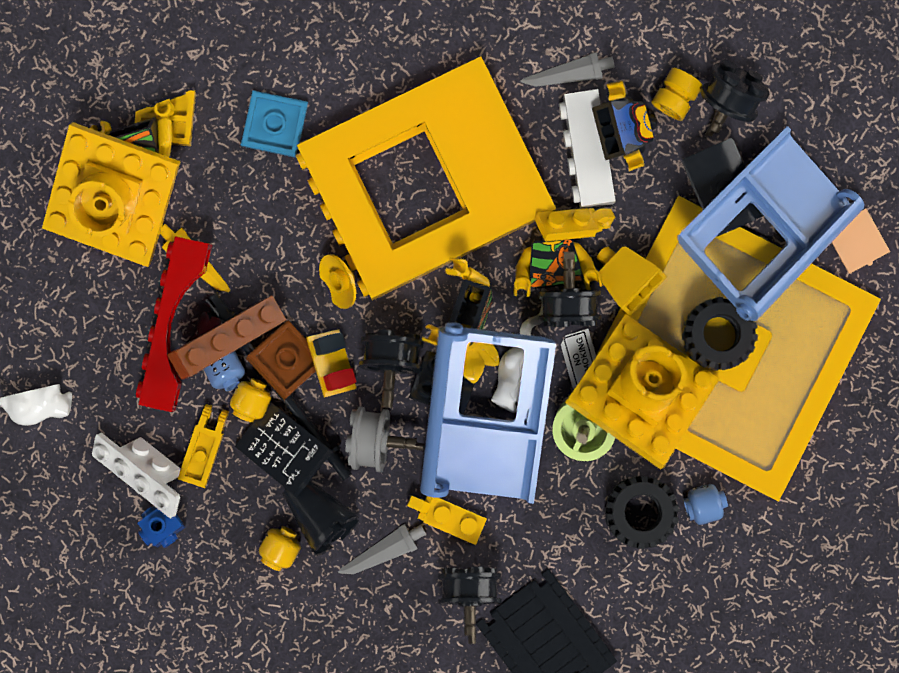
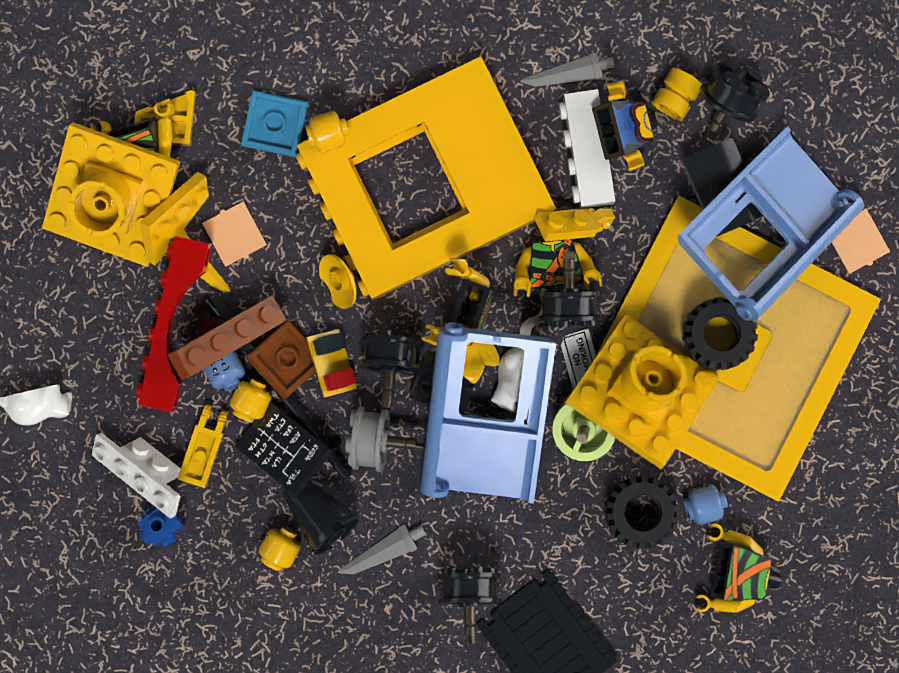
(172, 217): none -> yellow wing
(234, 234): none -> light nougat piece
(327, 131): none -> yellow head
(449, 518): yellow hinge -> none
(628, 277): yellow torso -> none
(740, 573): none -> torso

